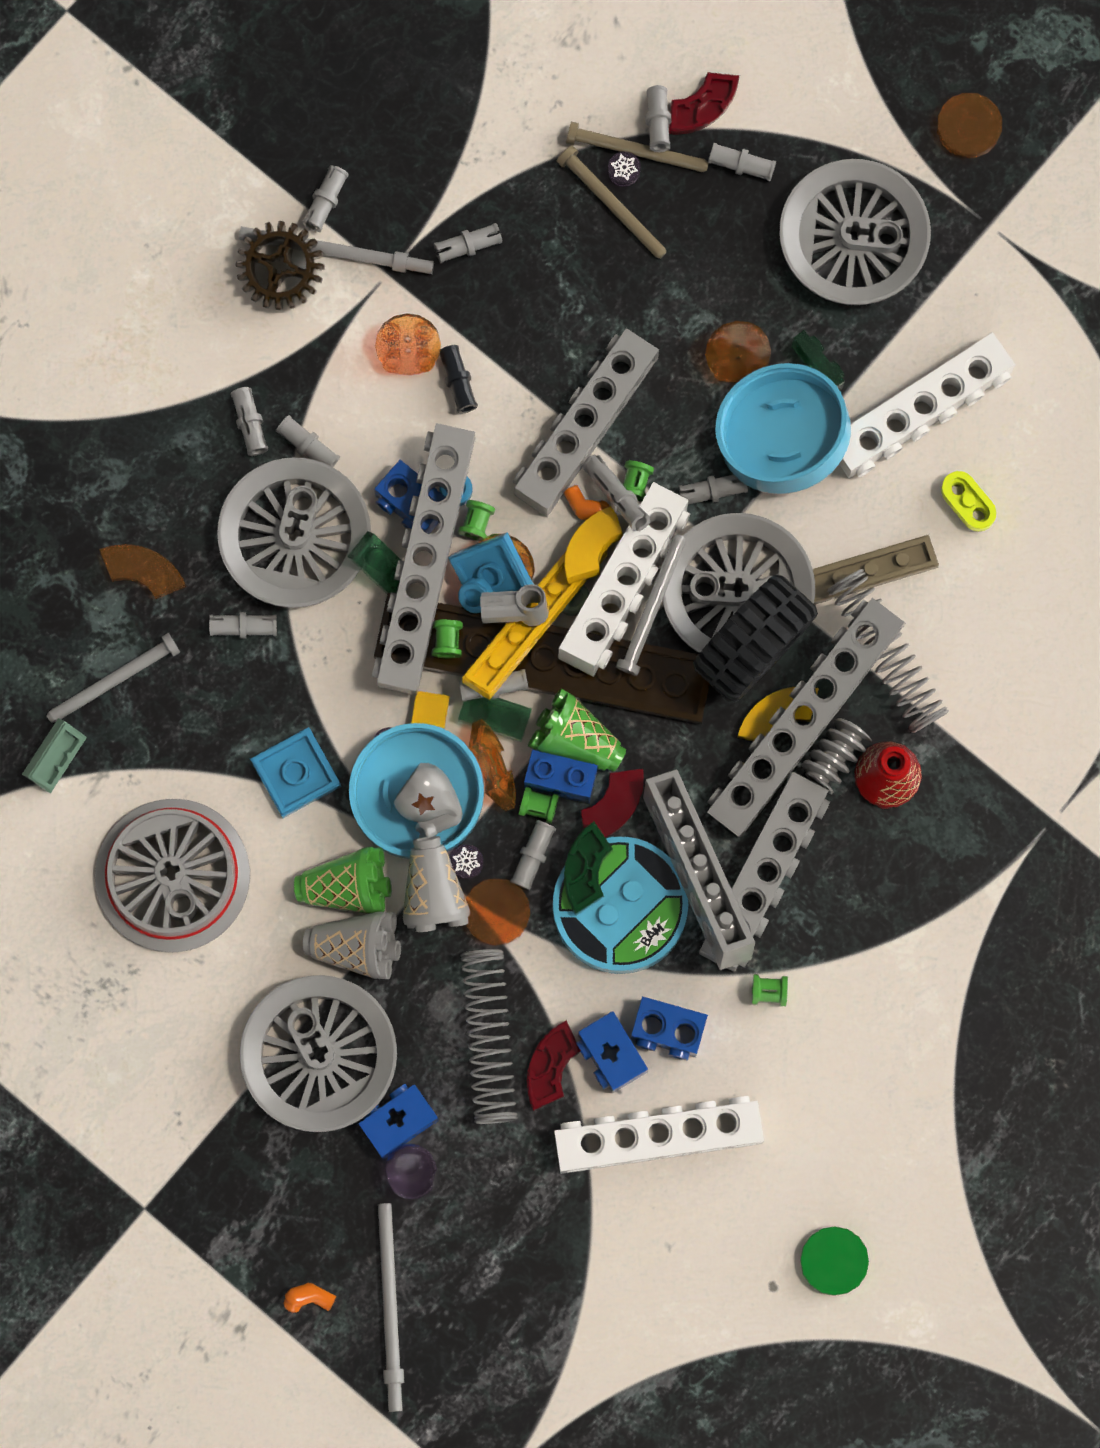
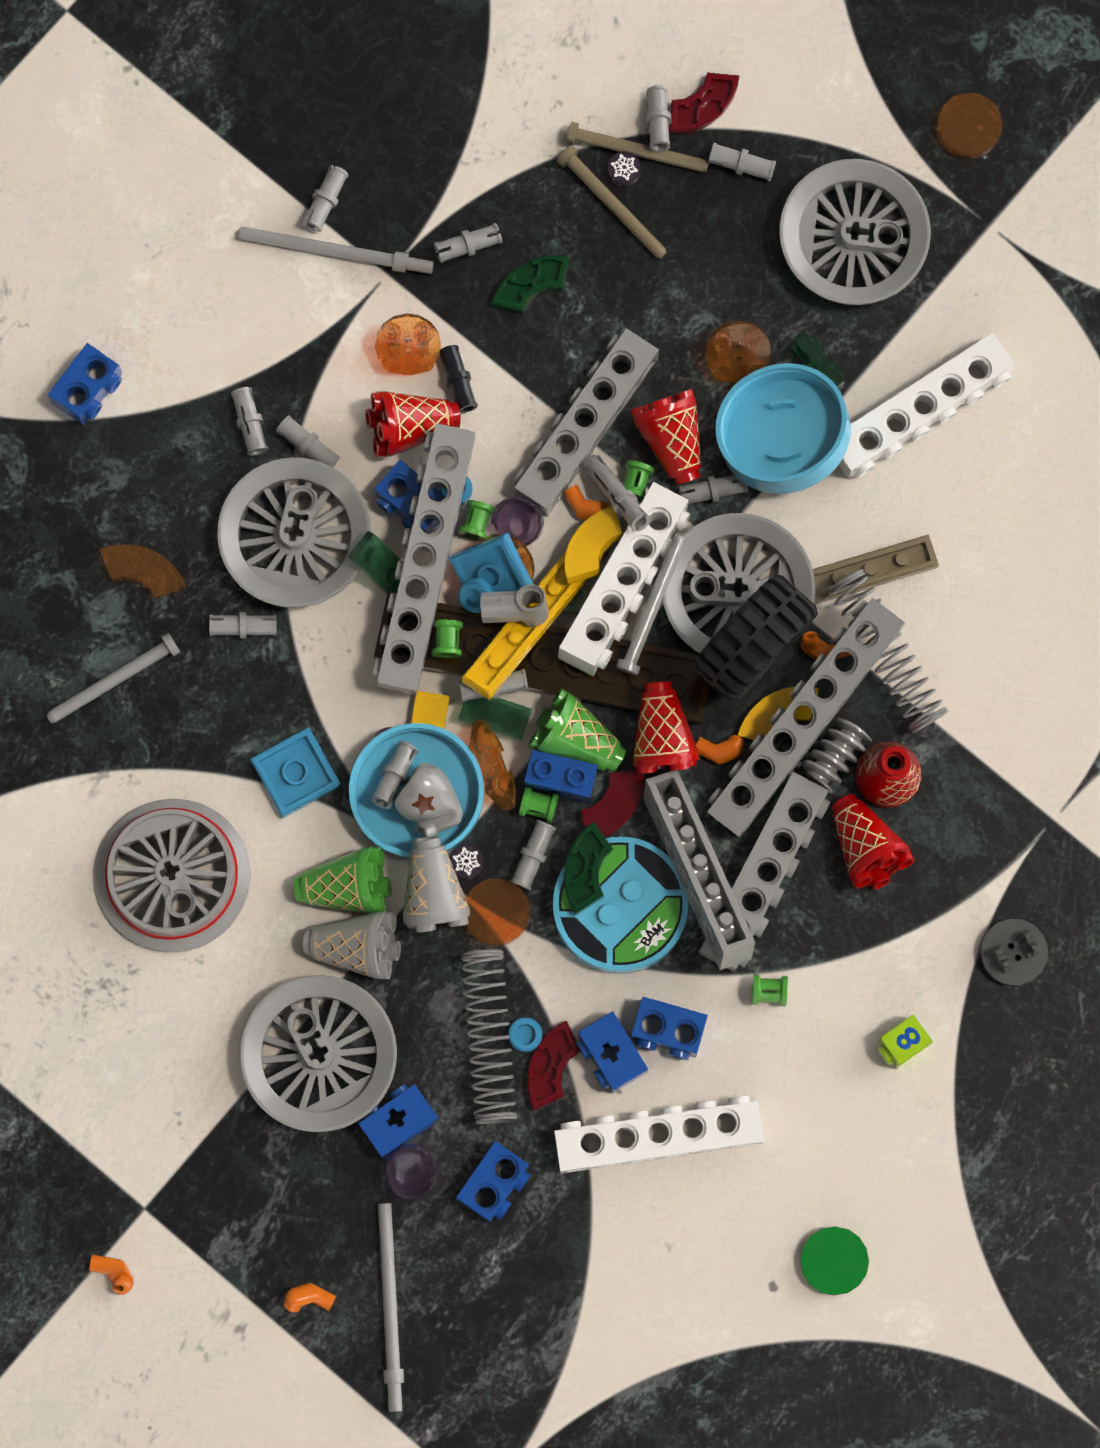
(54, 755): sand green plate -> none
(77, 380): none -> blue brick
(116, 1271): none -> orange arm
(274, 279): dark brown gear -> none
(394, 775): none -> light grey pin
(405, 419): none -> red cone
(486, 1178): none -> blue brick
(519, 518): none -> clear purple hair
(525, 1035): none -> dark azure tile
(530, 280): none -> dark green tile
(662, 732): none -> red cone
(672, 434): none -> red cone
(722, 752): none -> orange arm
(814, 646): none -> orange arm
(868, 844): none -> red cone
(903, 1042): none -> lime brick
(971, 500): neon yellow plate -> none
(1000, 960): none -> dark grey plate

